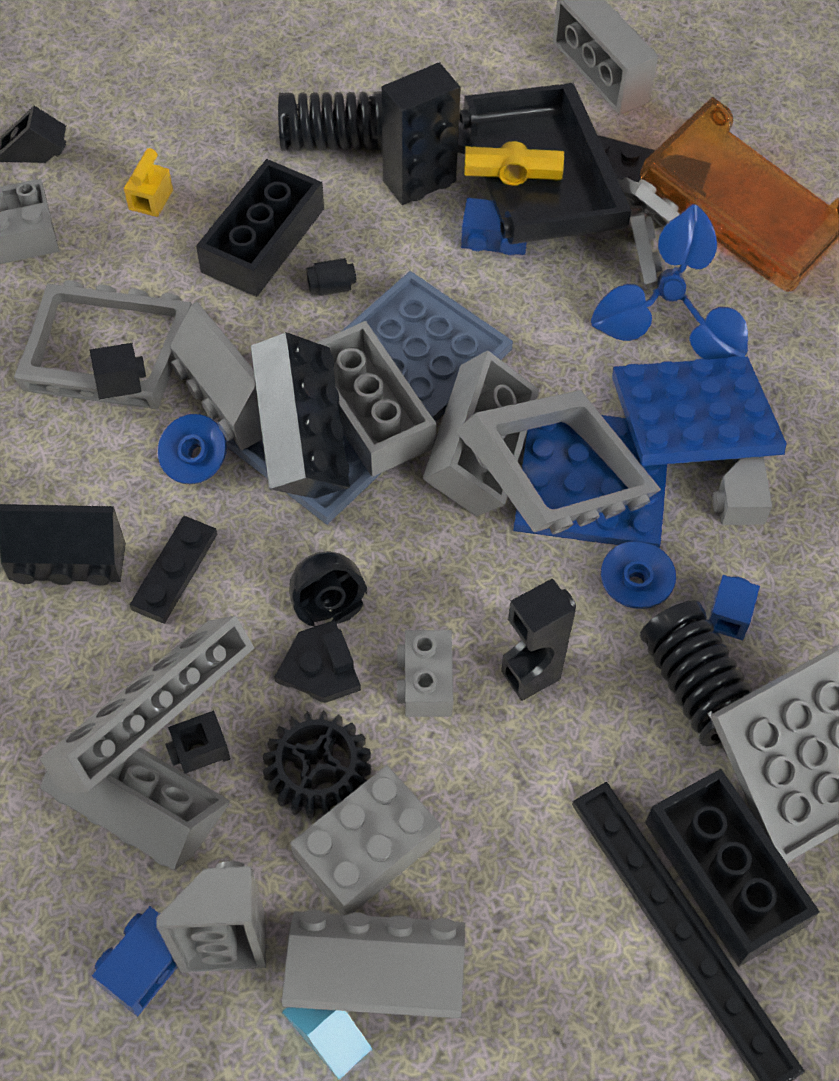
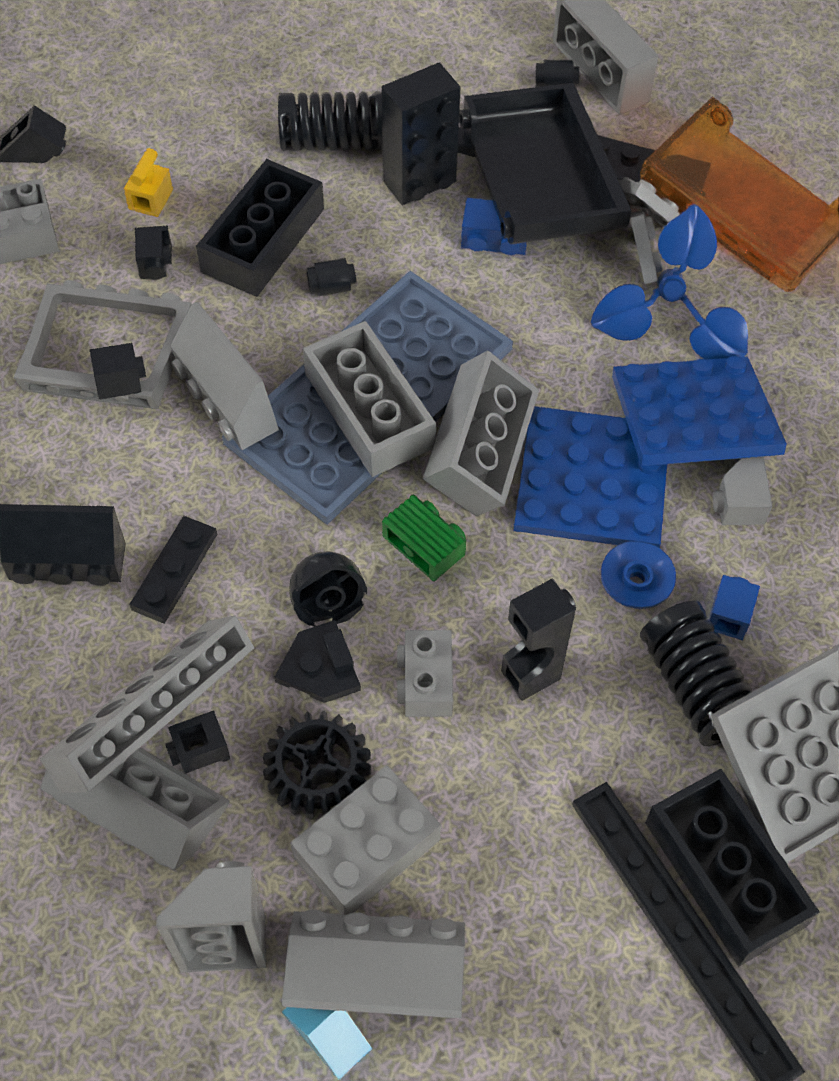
(137, 964): blue brick -> none
(153, 251): none -> black brick
(179, 442): blue dish -> none
(300, 416): black brick -> none
(424, 537): none -> green brick
(483, 435): light grey windscreen -> none
(513, 163): yellow piece -> none
(556, 72): none -> black brick

